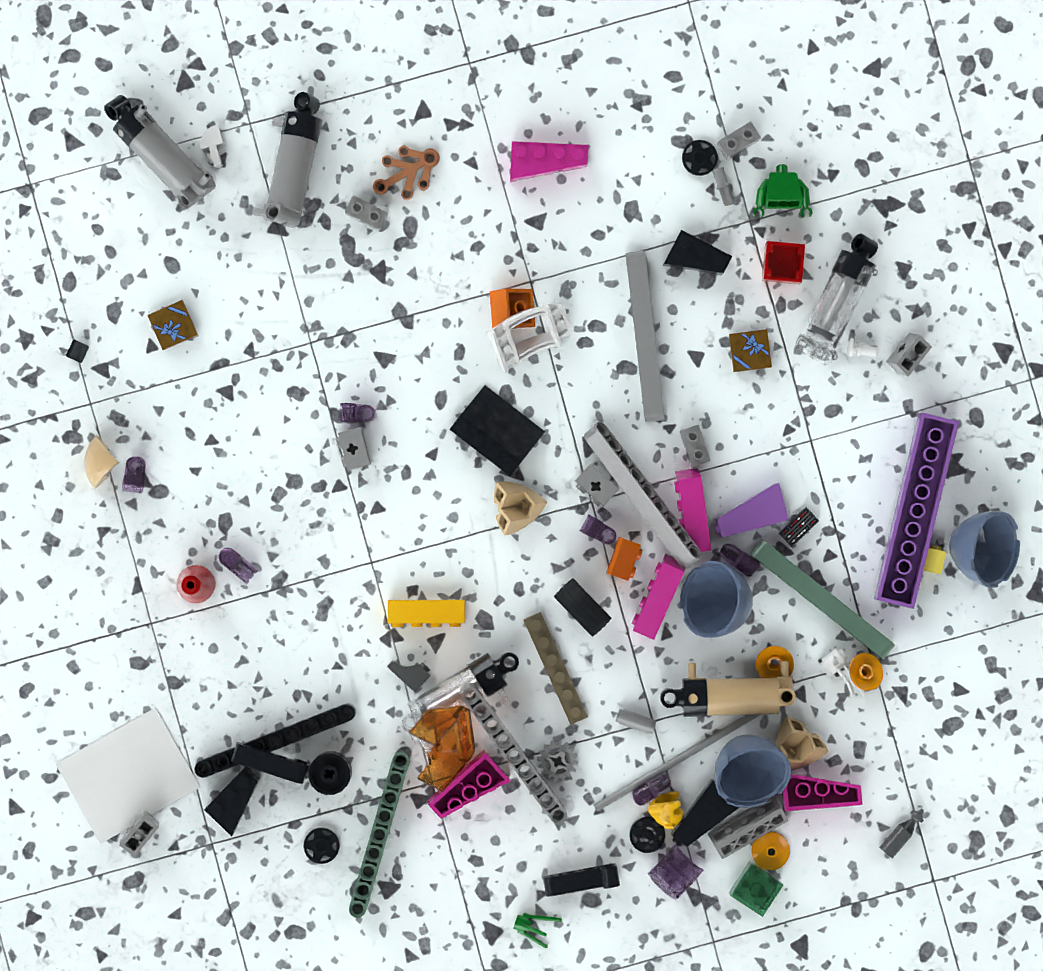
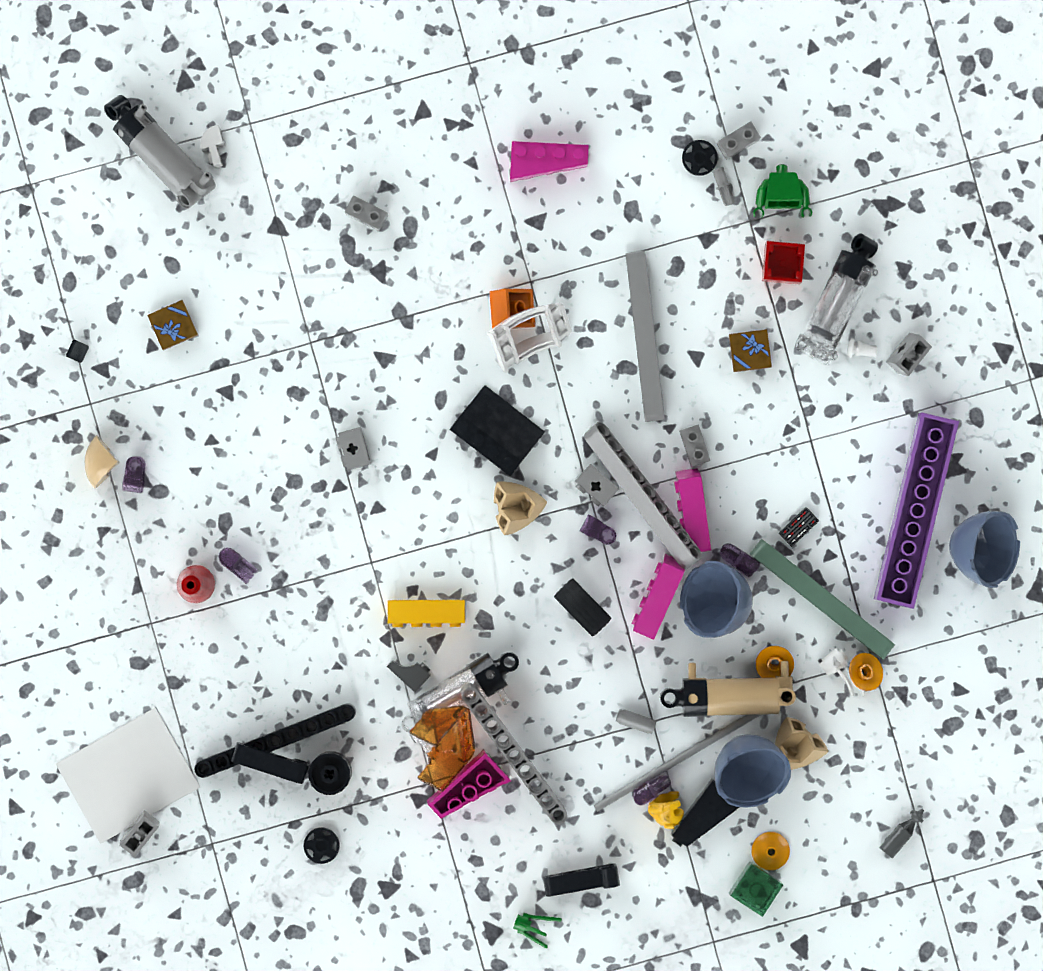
(232, 800): black wedge -> none
(293, 162): light grey piece -> none
(353, 413): clear purple piece -> none
(374, 842): sand green beam -> none
(409, 170): nougat plant -> none
(553, 768): light grey gear -> none
(555, 668): dark tan plate -> none
(624, 558): orange slope -> none
(647, 835): black wheel -> none
(674, 873): clear purple slope -> none
(696, 255): black wedge -> none
(746, 825): light grey fence -> none
(758, 511): medium lavender slope -> none
(817, 793): dark pink wedge -> none
(935, 559): light yellow brick -> none

